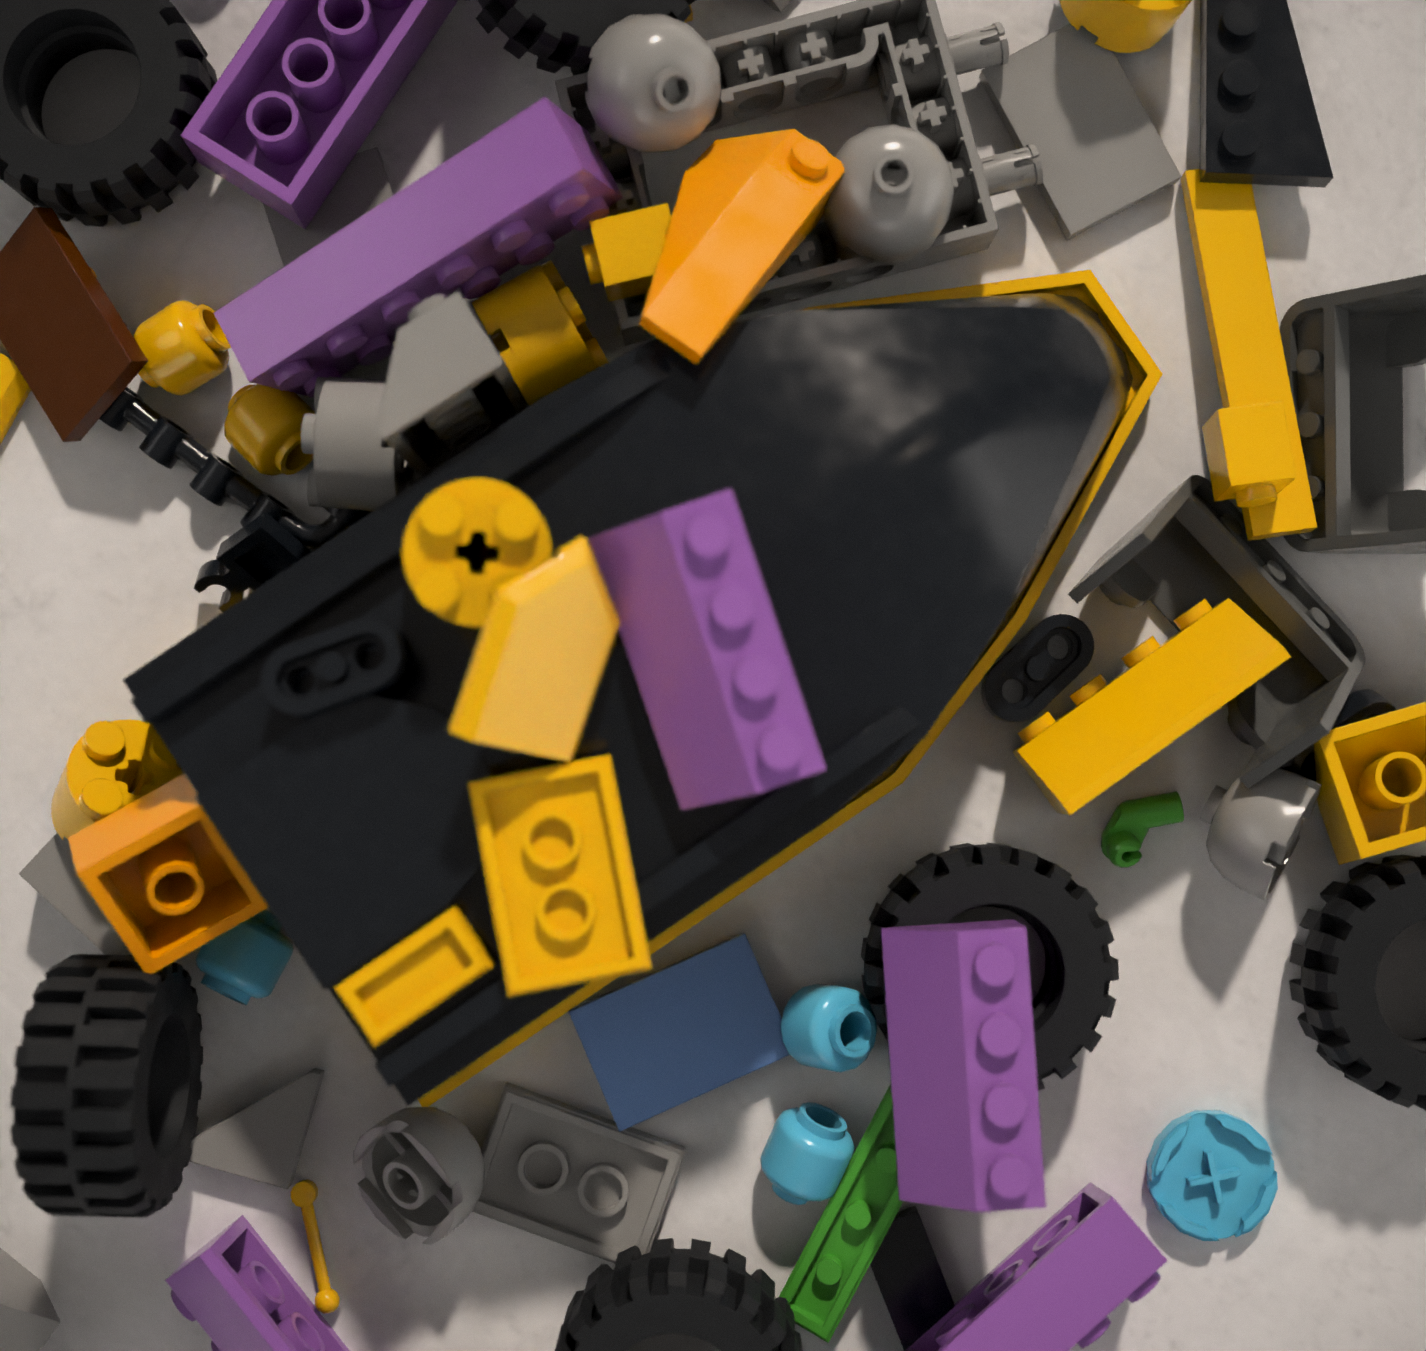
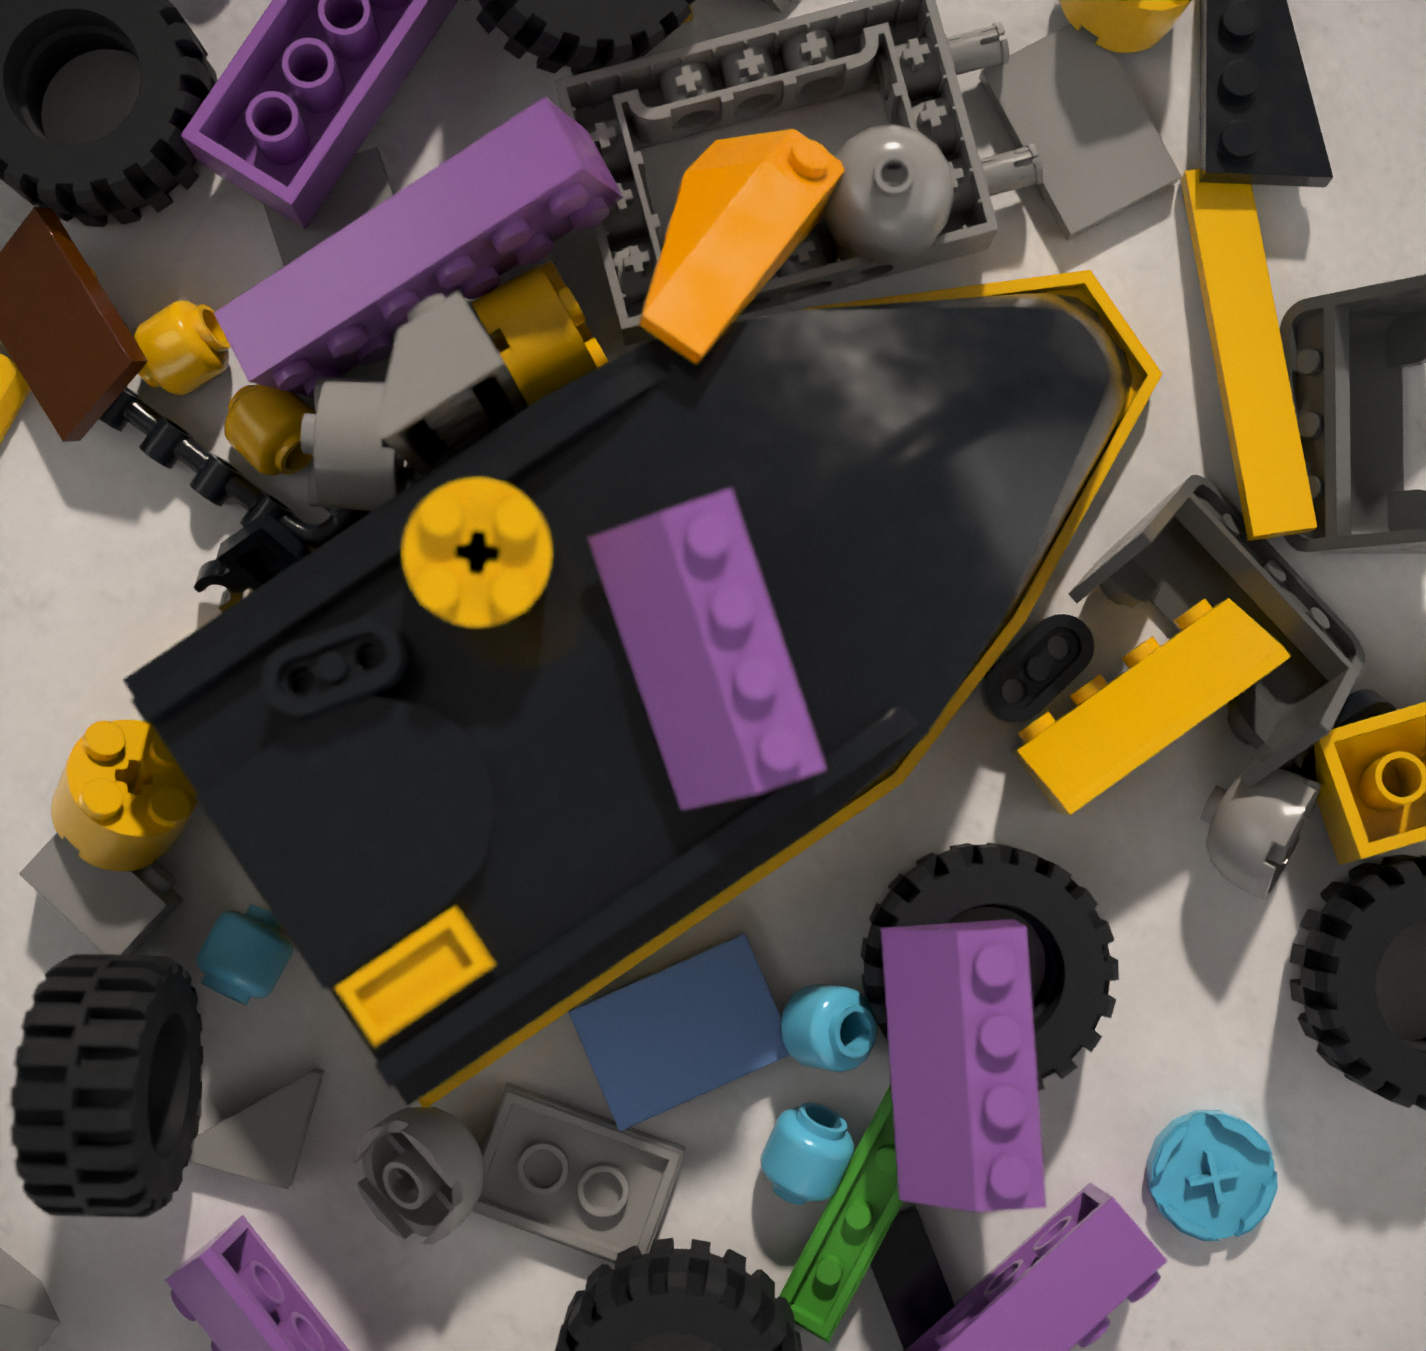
(164, 875): light orange brick -> none
(303, 1196): yellow hinge -> none
(540, 658): yellow tile -> none
(559, 875): yellow tile -> none
(626, 250): yellow brick -> none
(653, 83): light grey cylinder -> none
(1131, 823): bright green arm -> none
(1249, 453): yellow brick -> none

